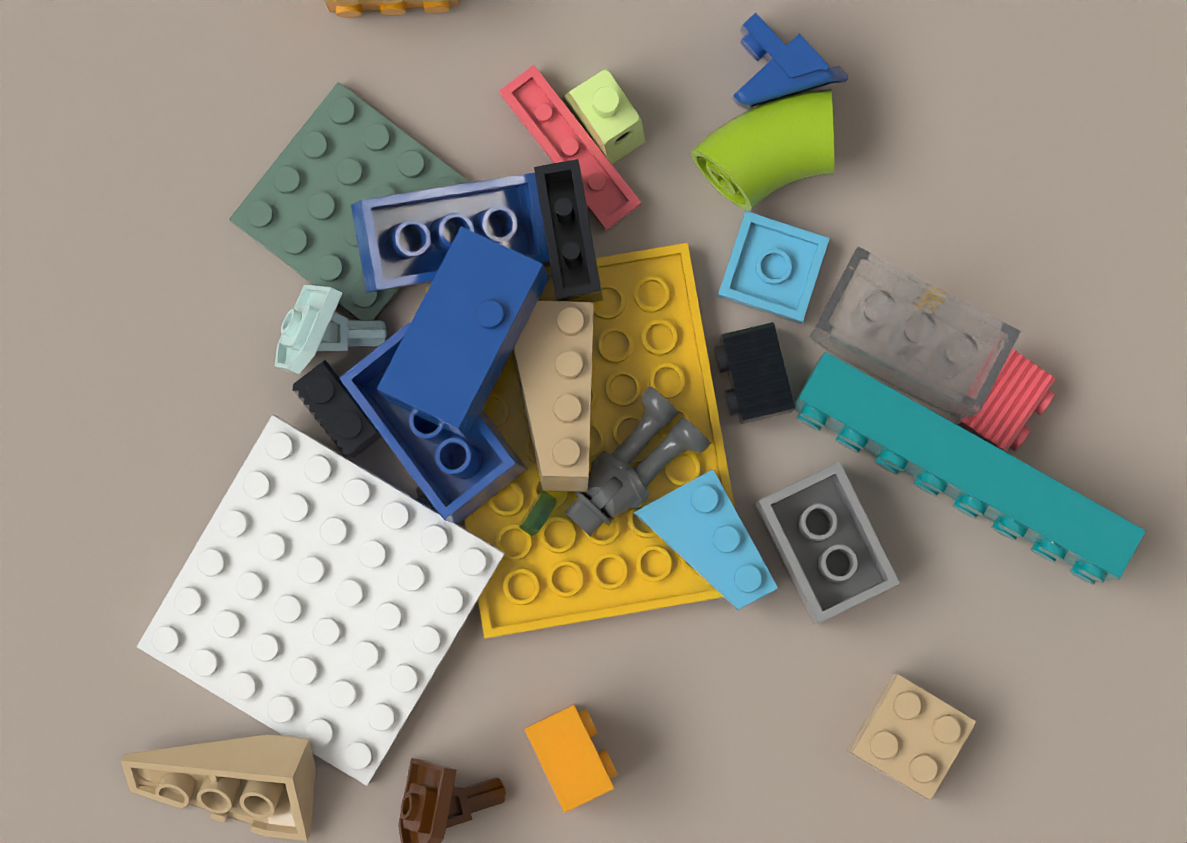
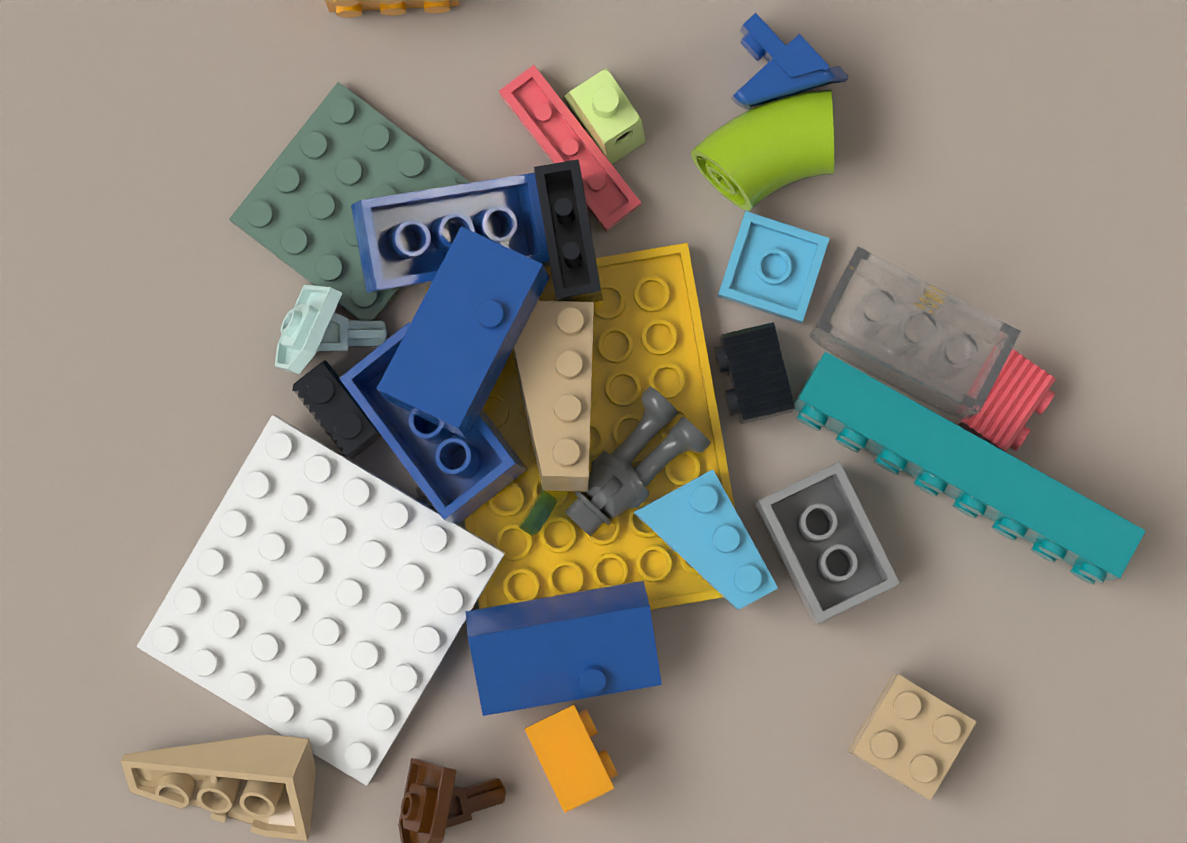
(563, 648): none -> blue brick

